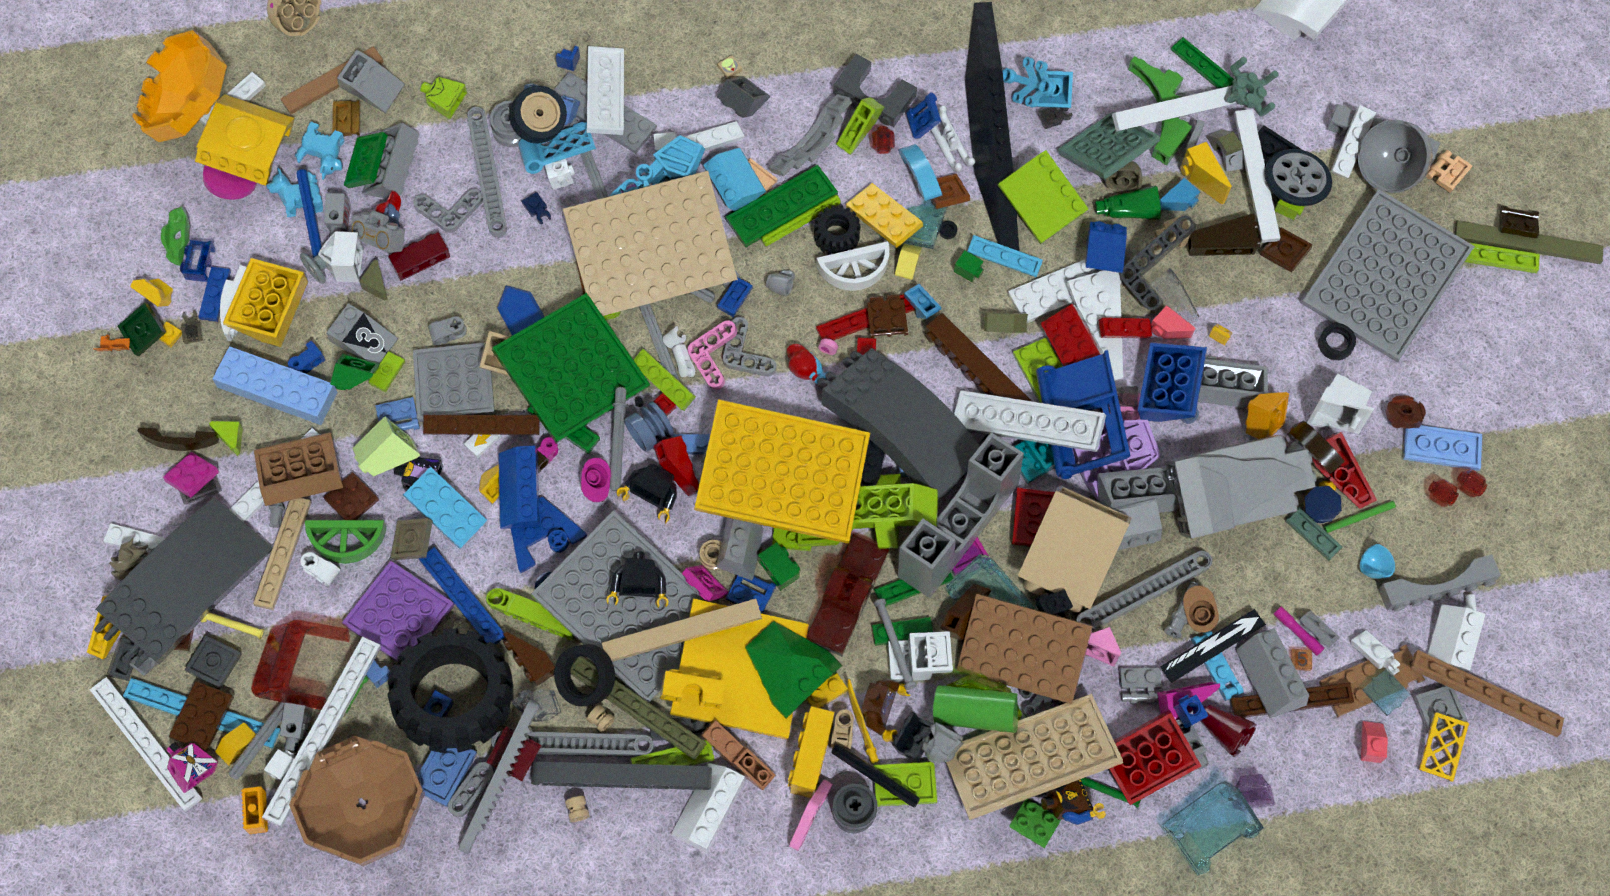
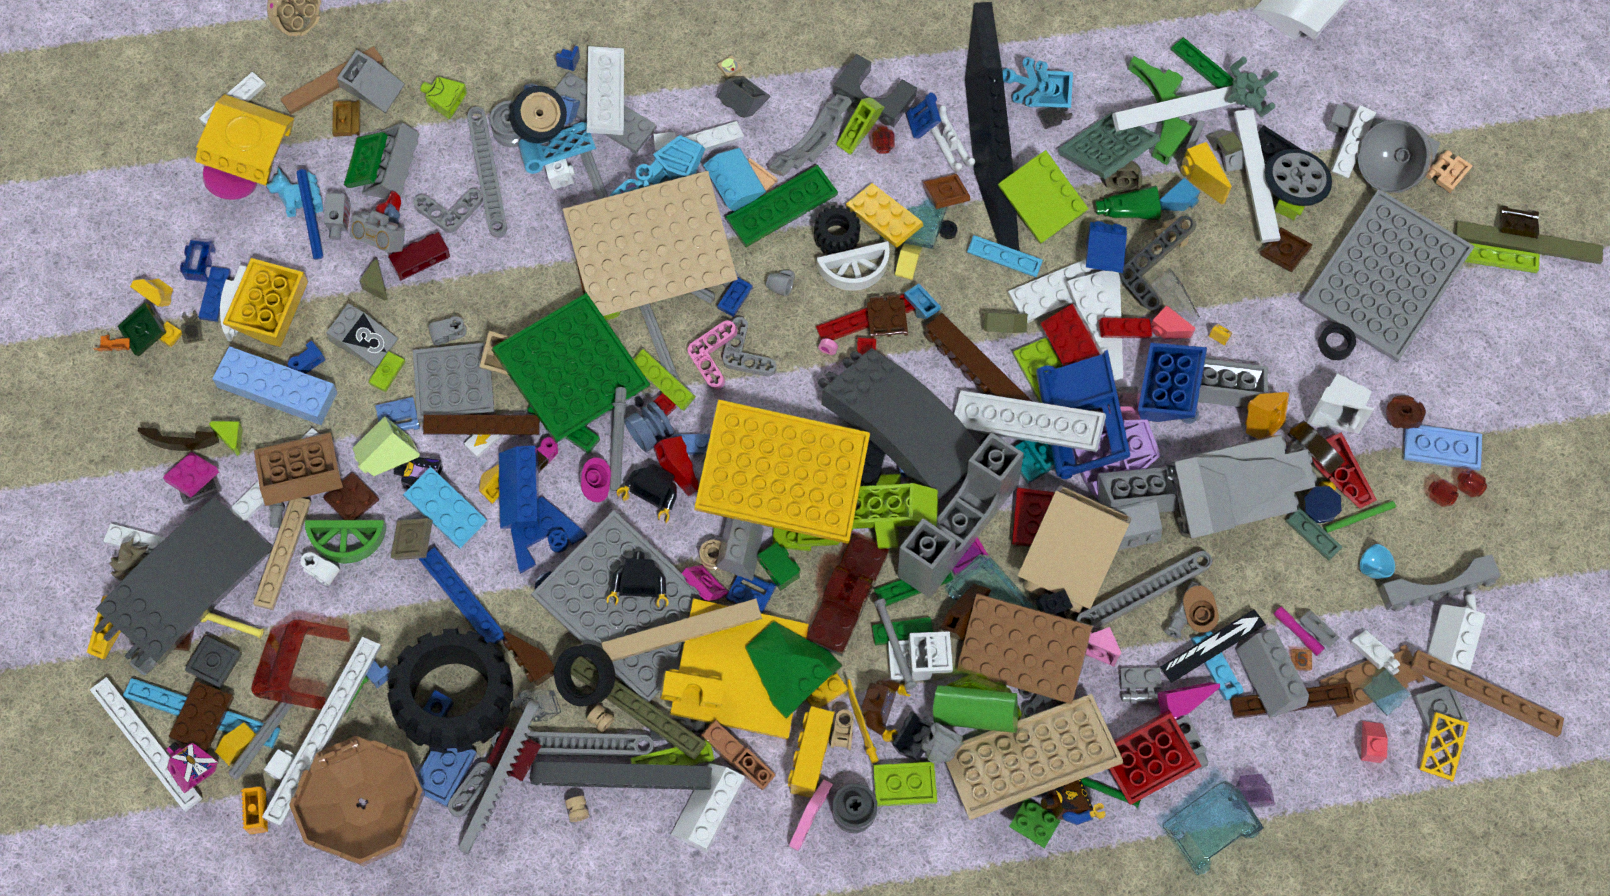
(120, 666): dark grey slope -> none
(177, 222): bright green piece -> none
(183, 89): light orange windscreen -> none
(294, 716): light grey torso -> none
(322, 147): medium azure animal -> none
(340, 255): white piece -> none
(352, 371): green slope -> none
(397, 611): medium lavender plate -> none
(518, 309): blue tile -> none
(526, 611): lime piece -> none
(536, 206): dark blue plate -> none
(680, 352): white piece -> none
(799, 221): lime axle -> none
(804, 364): red hair -> none
(875, 775): black axle -> none
(922, 171): medium azure slope -> none
(969, 266): green brick -> none
(1198, 710): blue brick -> none
(1226, 238): dark brown slope -> none
(1228, 728): dark red cone -> none

